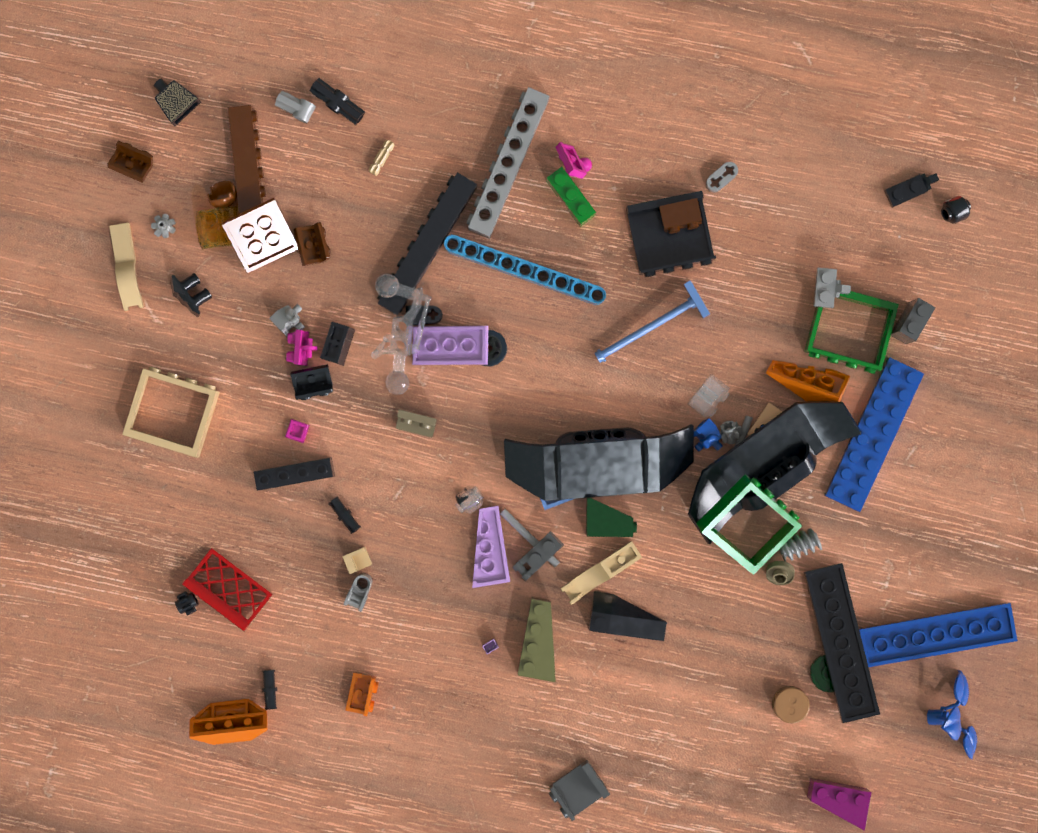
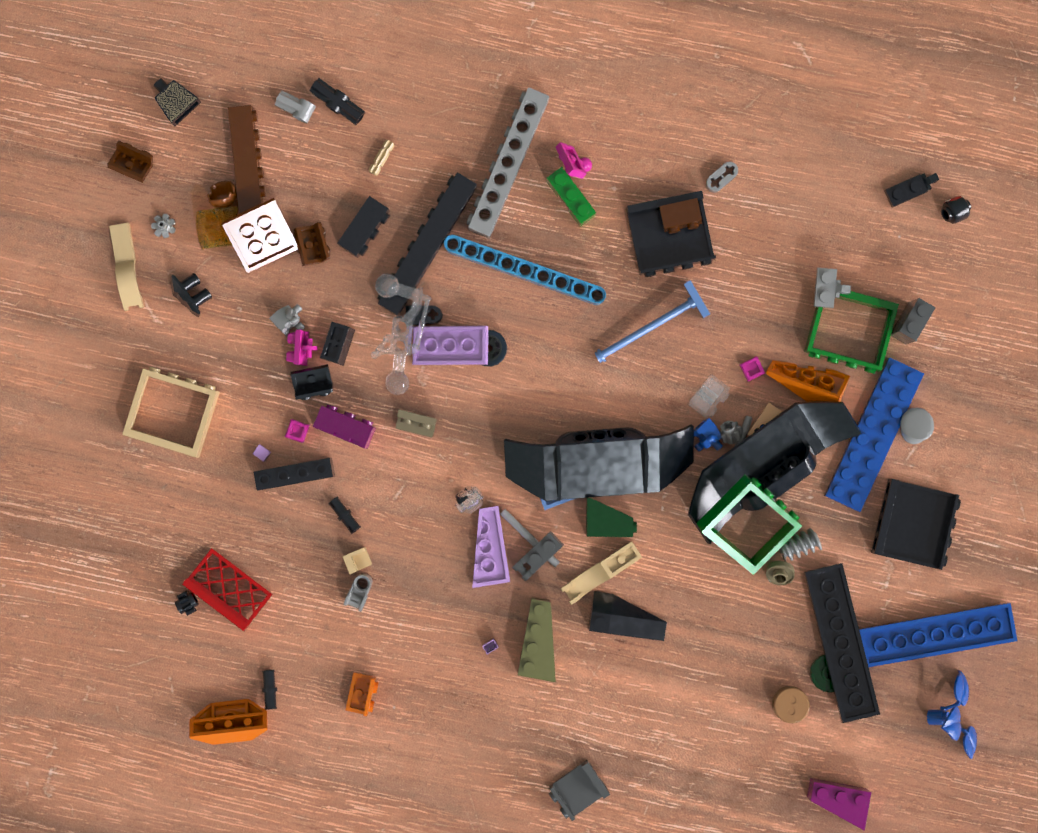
(261, 452): none -> lavender piece
(344, 426): none -> magenta wedge
(364, 227): none -> black brick
(752, 369): none -> dark pink tile
(915, 524): none -> black panel
(916, 425): none -> light grey piece

